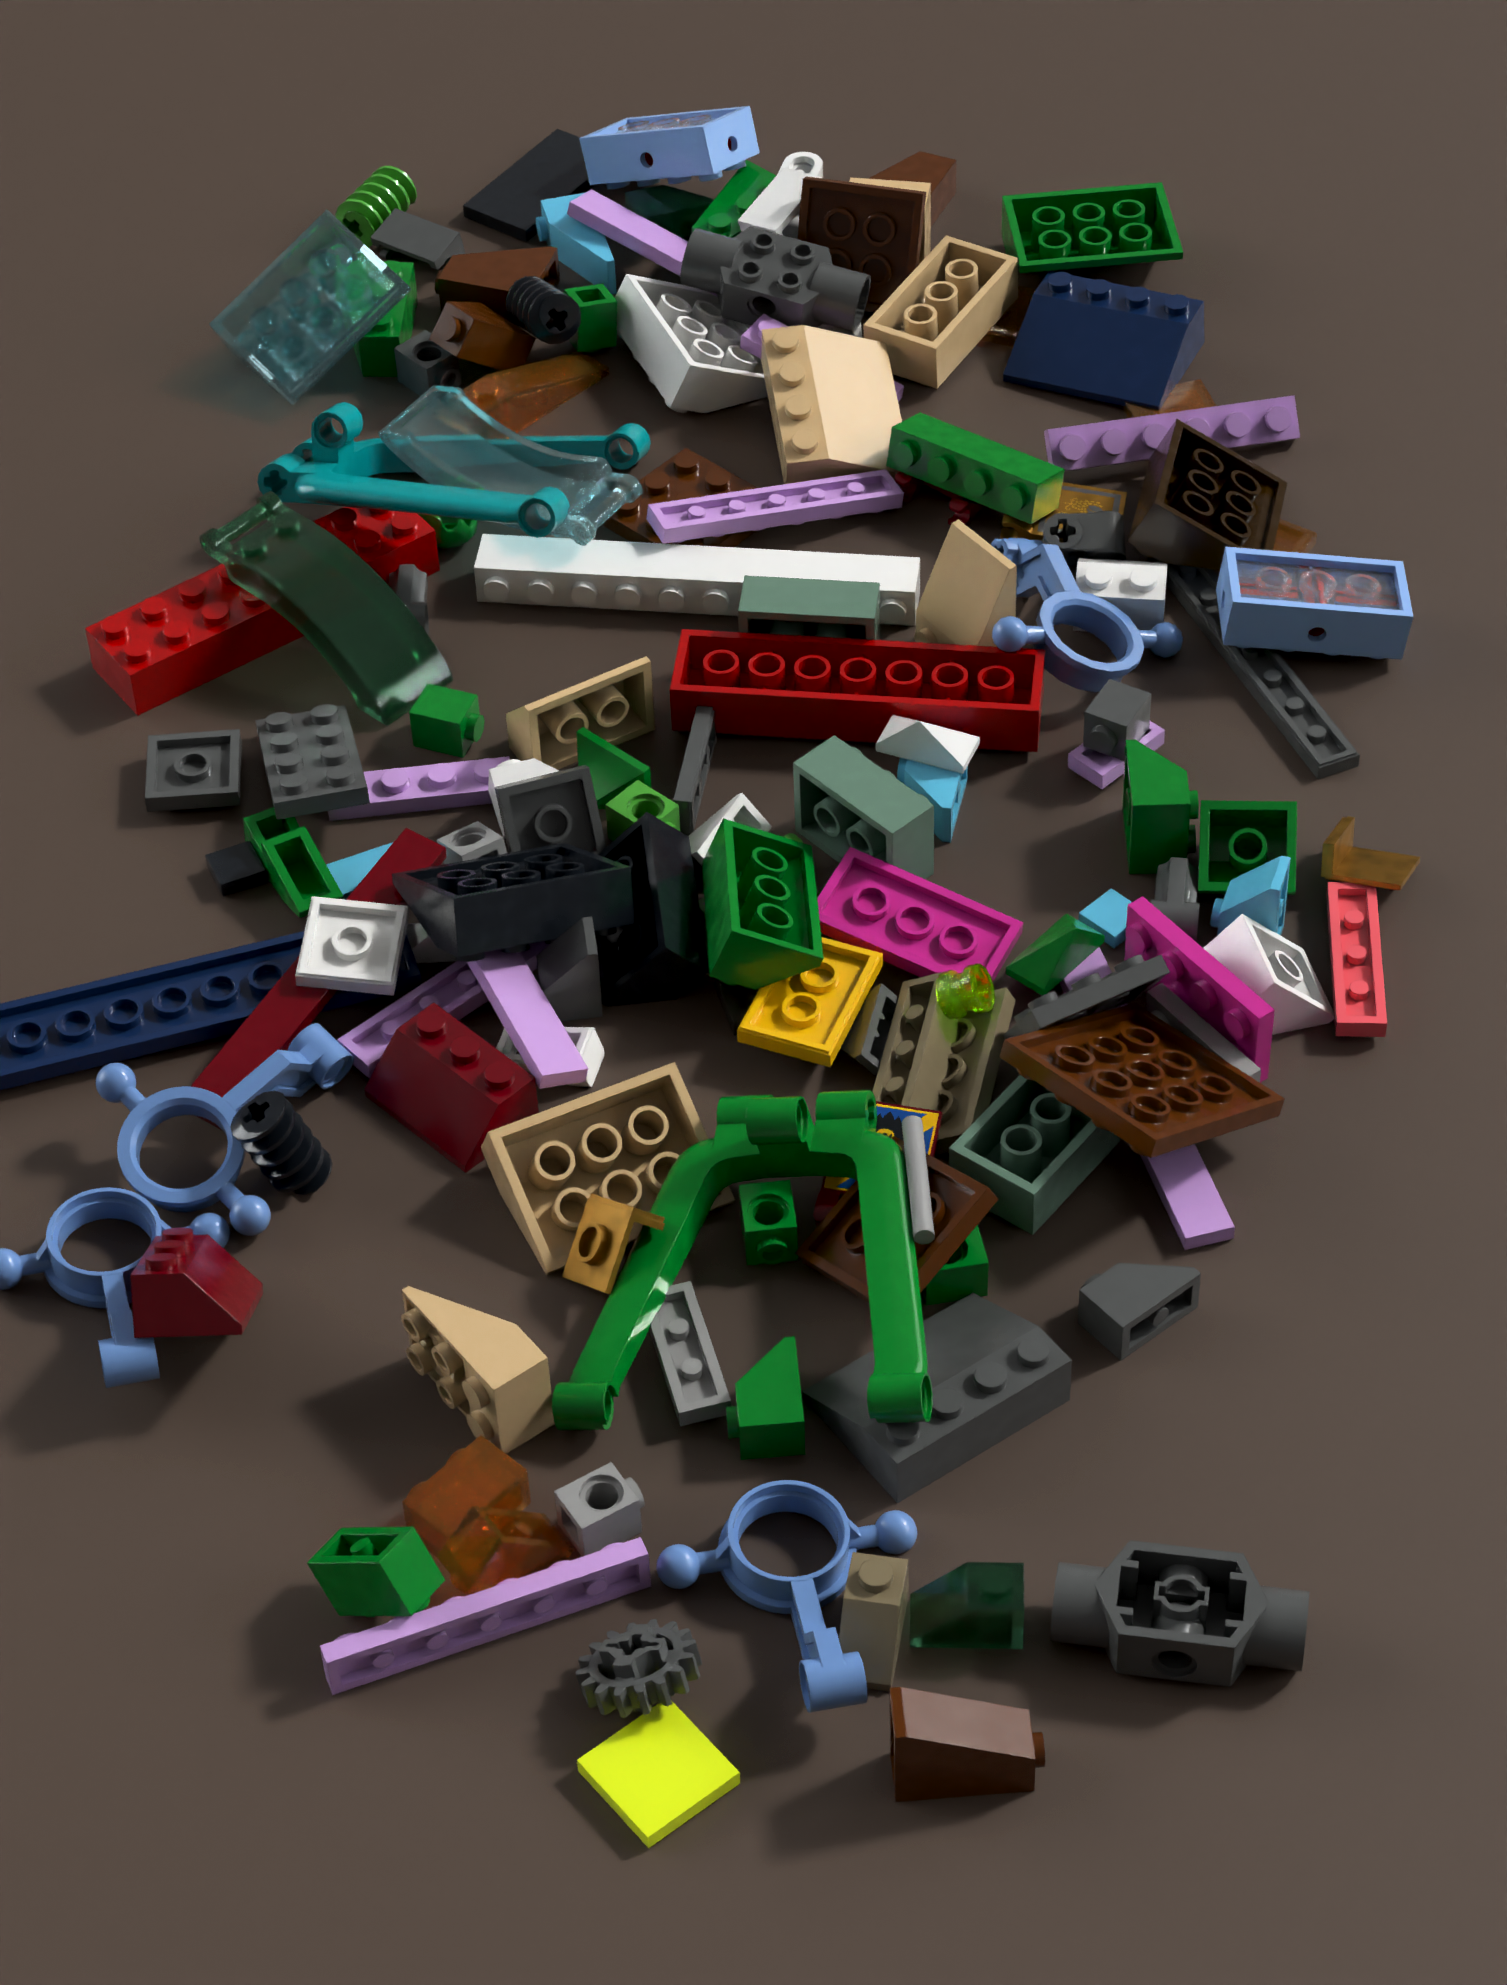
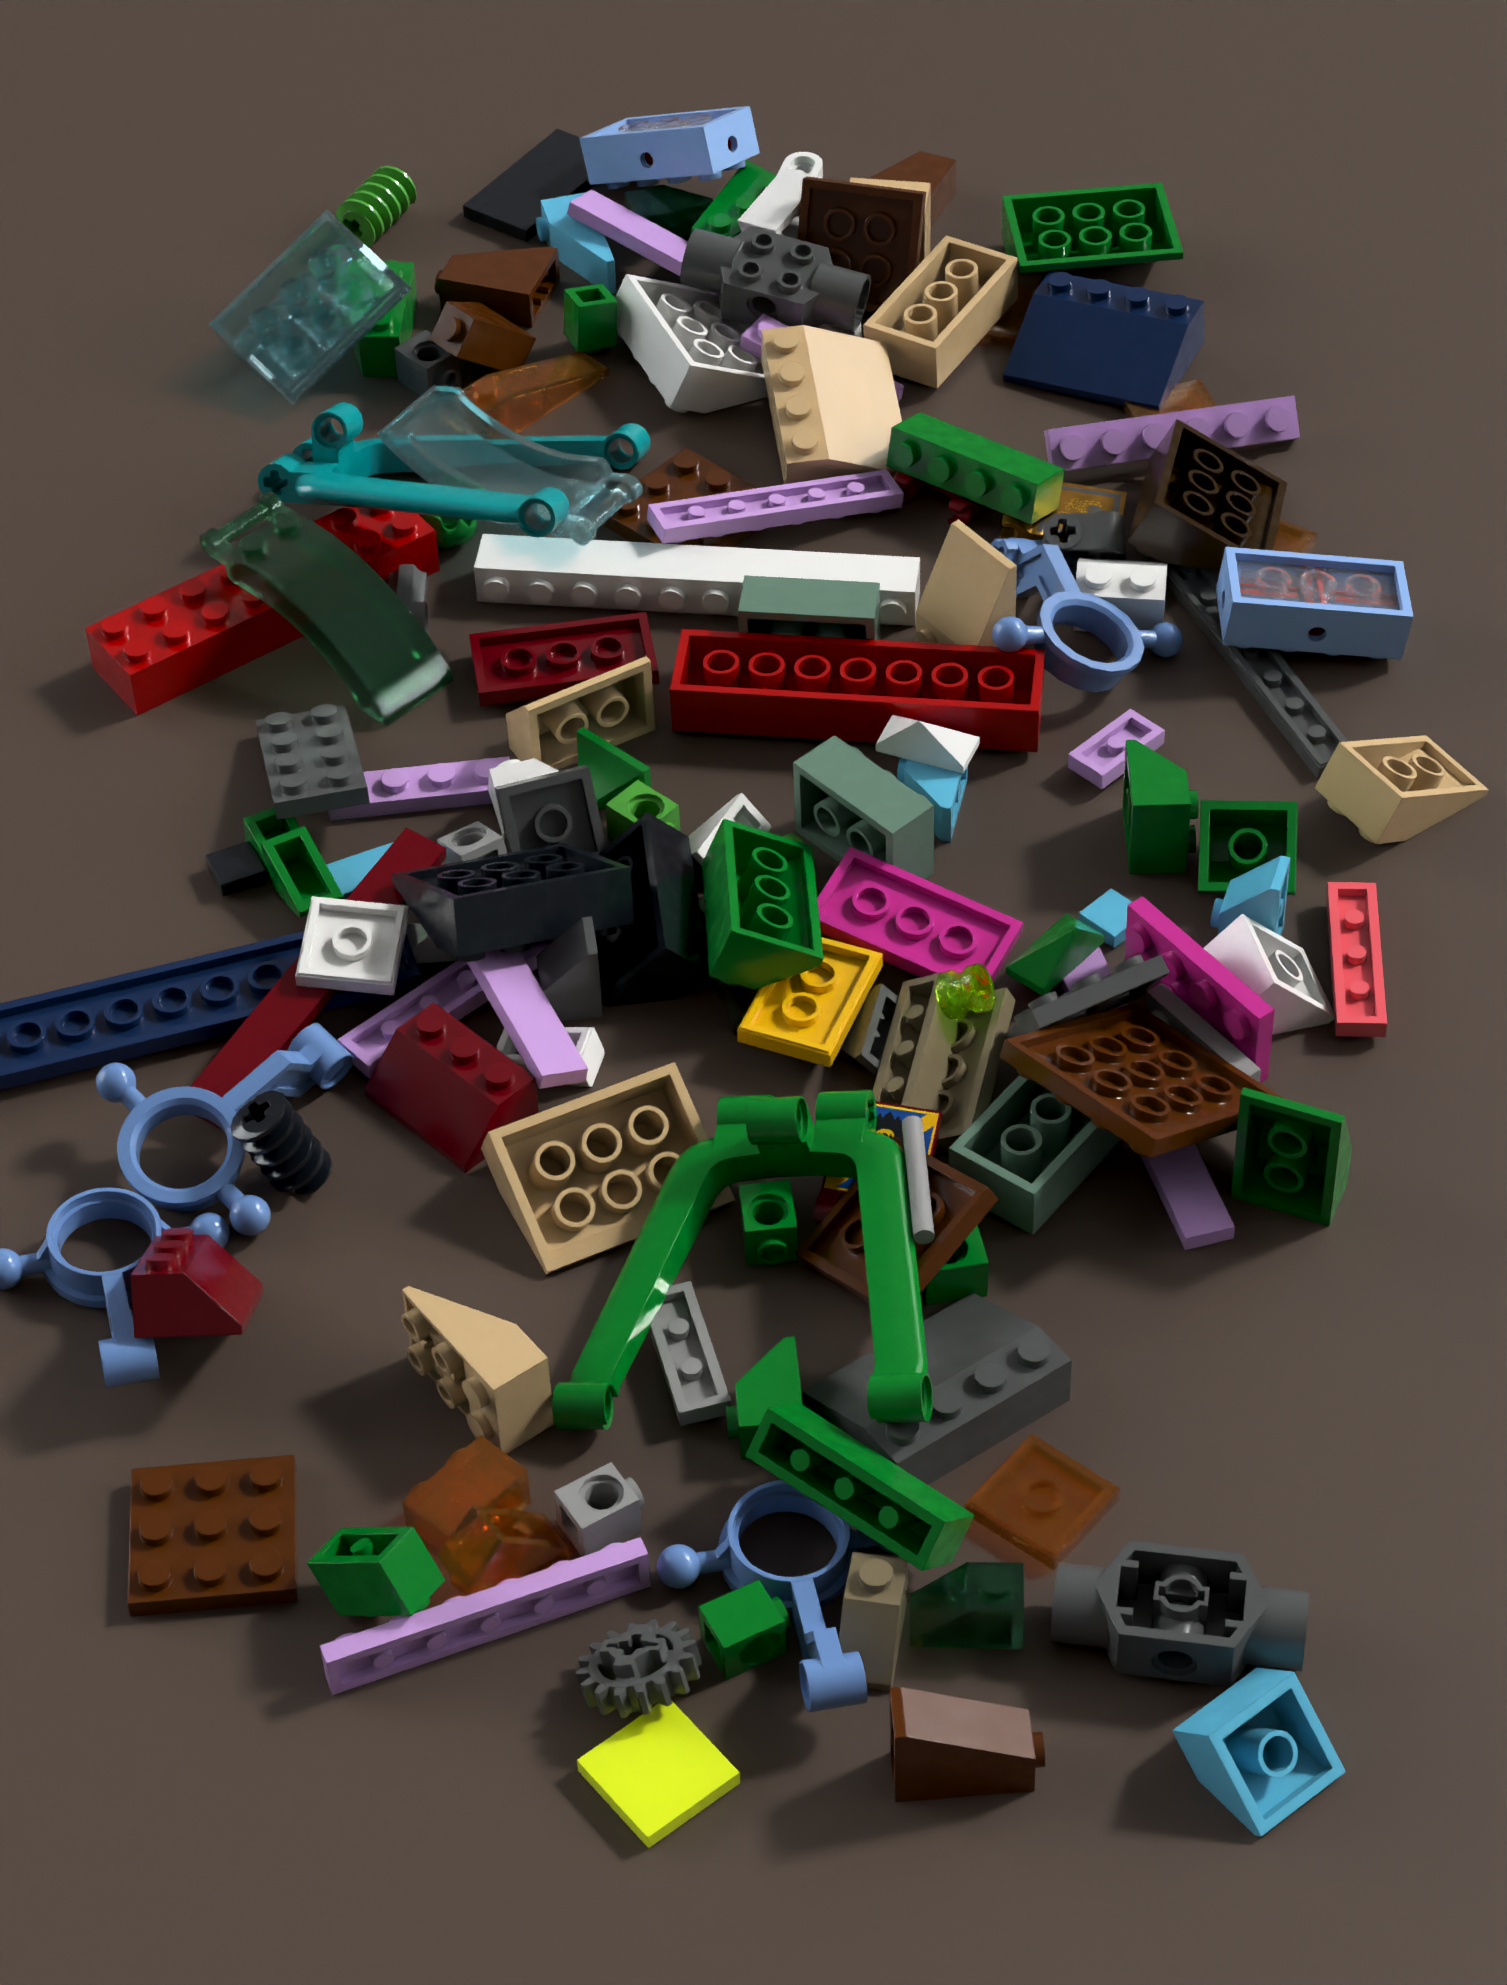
(193, 770): dark grey plate -> none
(213, 1535): none -> reddish brown plate
(417, 239): dark grey hinge -> none
(446, 720): green brick -> none
(543, 310): black piece -> none
(555, 656): none -> dark red plate
(602, 1241): pearl gold piece -> none
(695, 767): dark grey tile -> none
(744, 1629): none -> green brick
(860, 1486): none -> green brick
(1042, 1501): none -> clear orange tile
(1116, 716): dark grey brick -> none
(1136, 1303): dark grey slope -> none
(1177, 894): dark grey piece -> none
(1260, 1748): none -> medium azure slope
(1290, 1156): none -> green slope
(1362, 865): pearl gold piece -> none
(1396, 786): none -> tan slope

